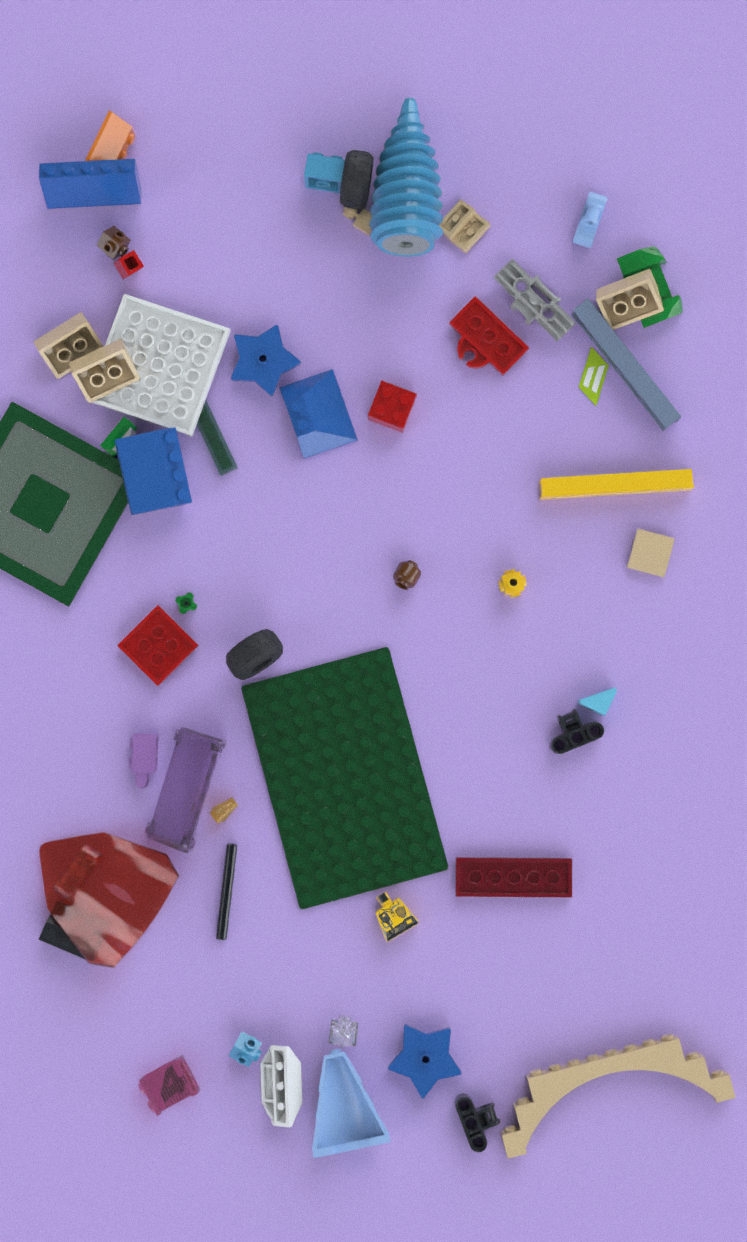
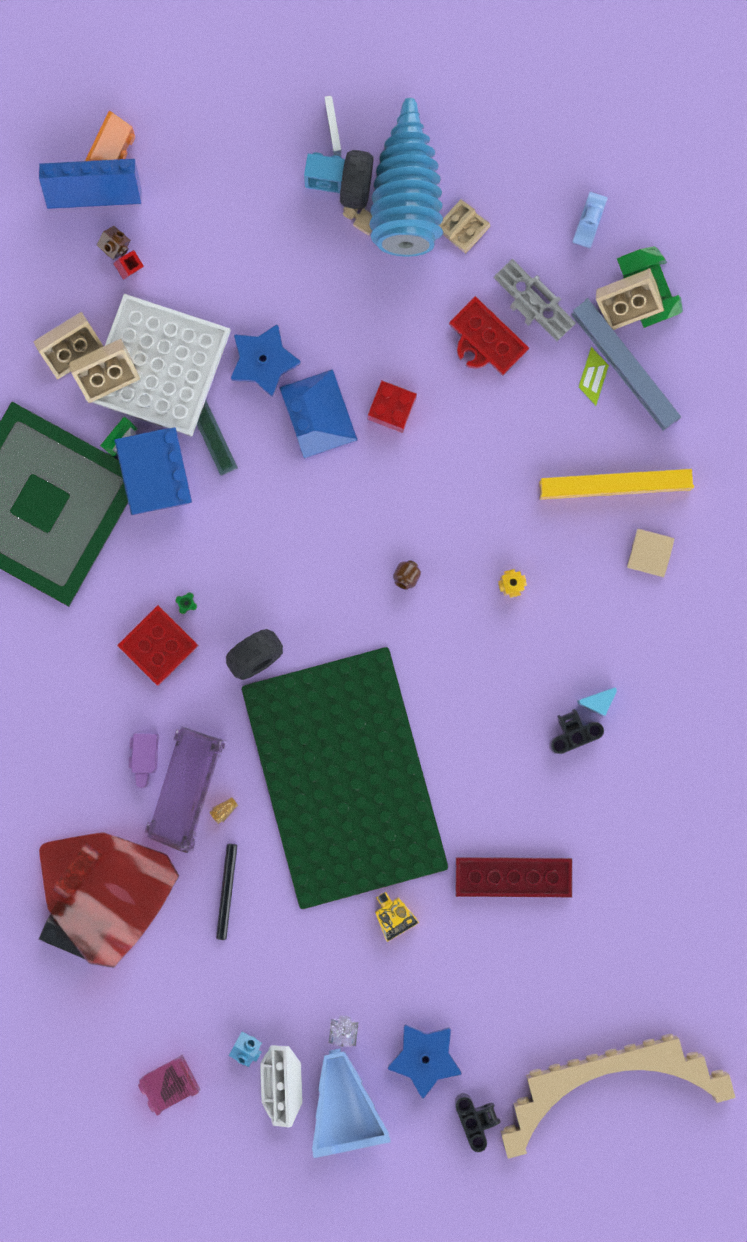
(333, 126): none -> white tile

